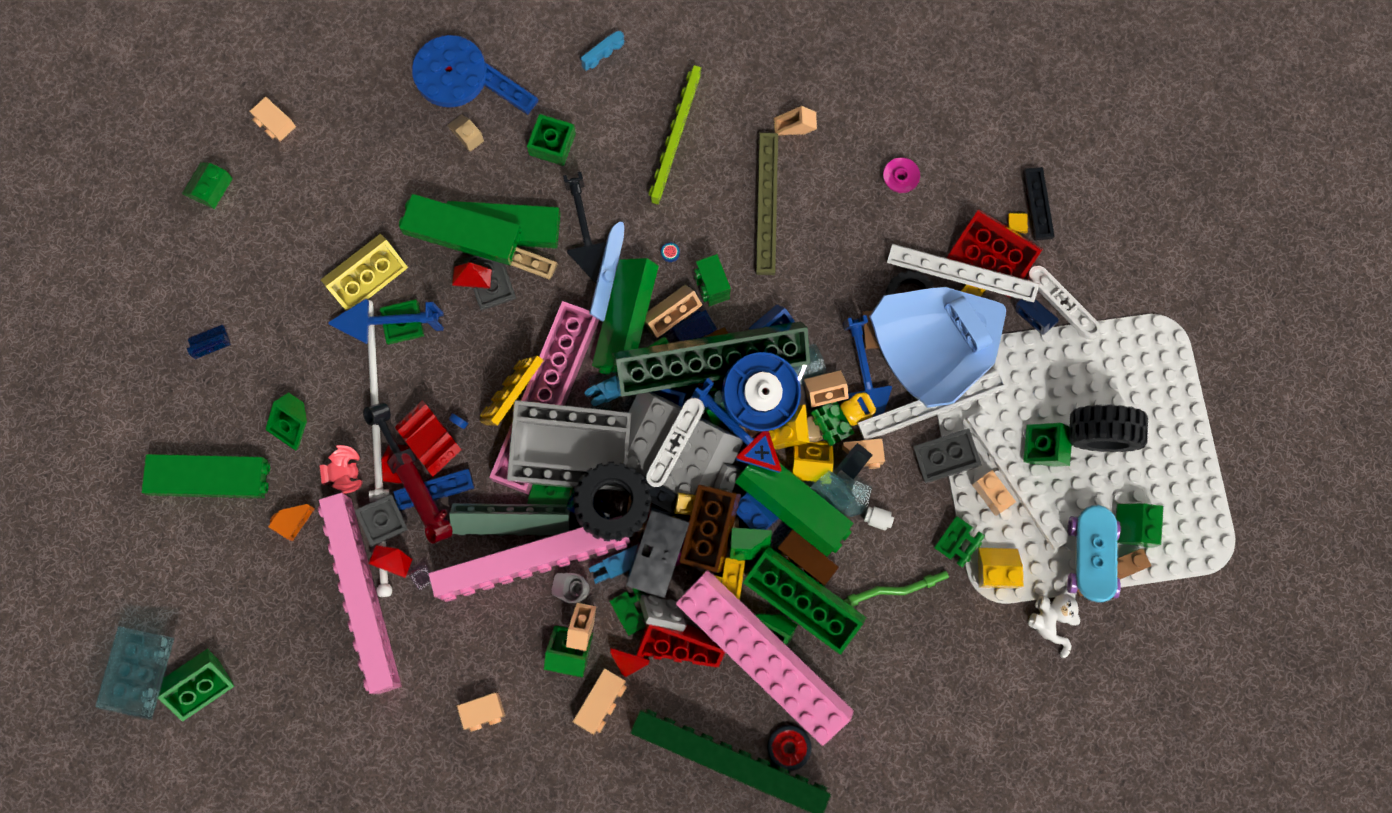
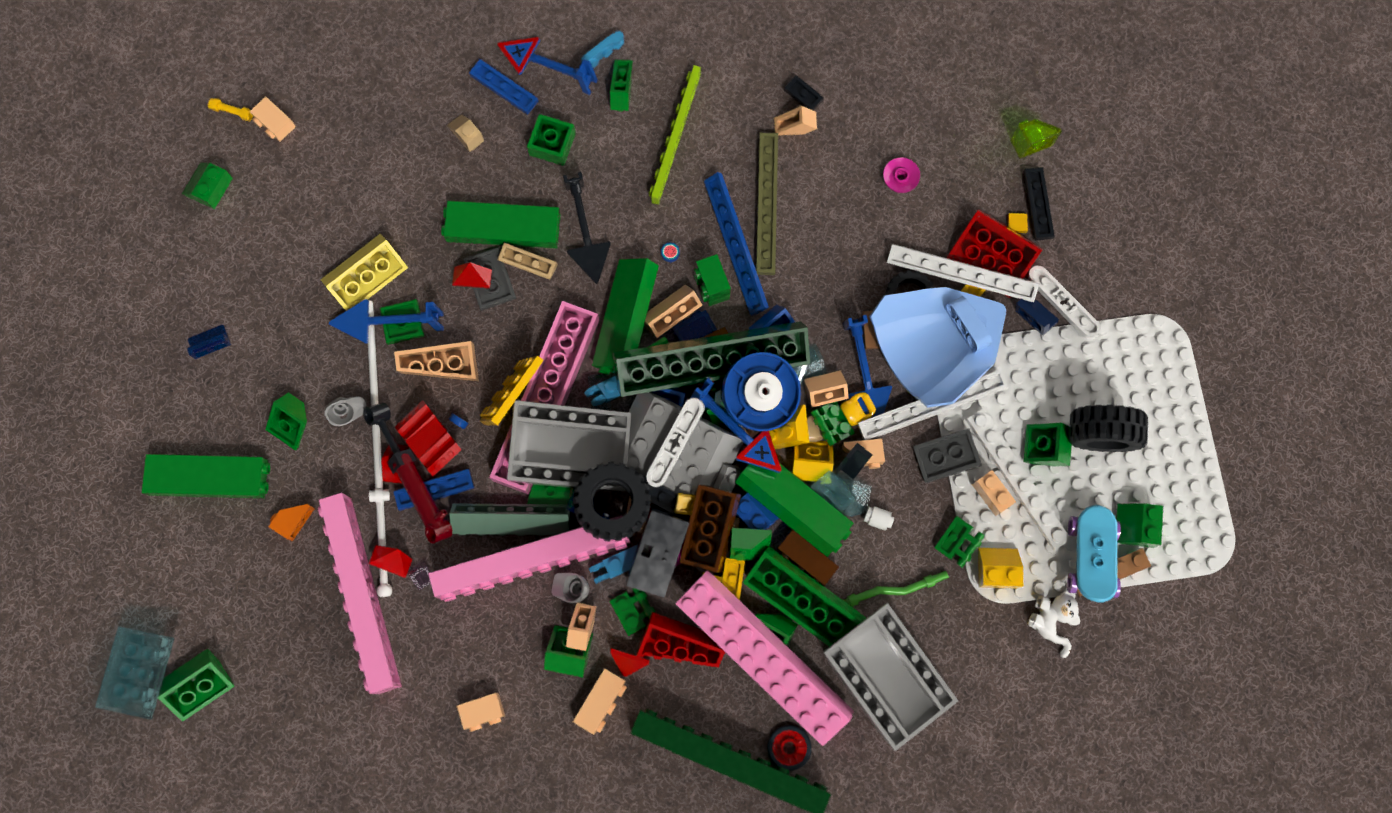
(216, 105): none -> yellow bar
(340, 471): coral animal -> none
(341, 406): none -> light grey cap
(381, 520): dark grey plate -> none
(441, 361): none -> light nougat wedge
(449, 71): blue piece -> none
(460, 229): green brick -> none
(522, 51): none -> blue piece
(607, 272): light blue piece -> none
(621, 85): none -> green slope
(662, 612): light grey plate -> none
(736, 244): none -> blue plate
(803, 93): none -> black plate
(890, 677): none -> light grey slope
(1033, 137): none -> clear neon green slope

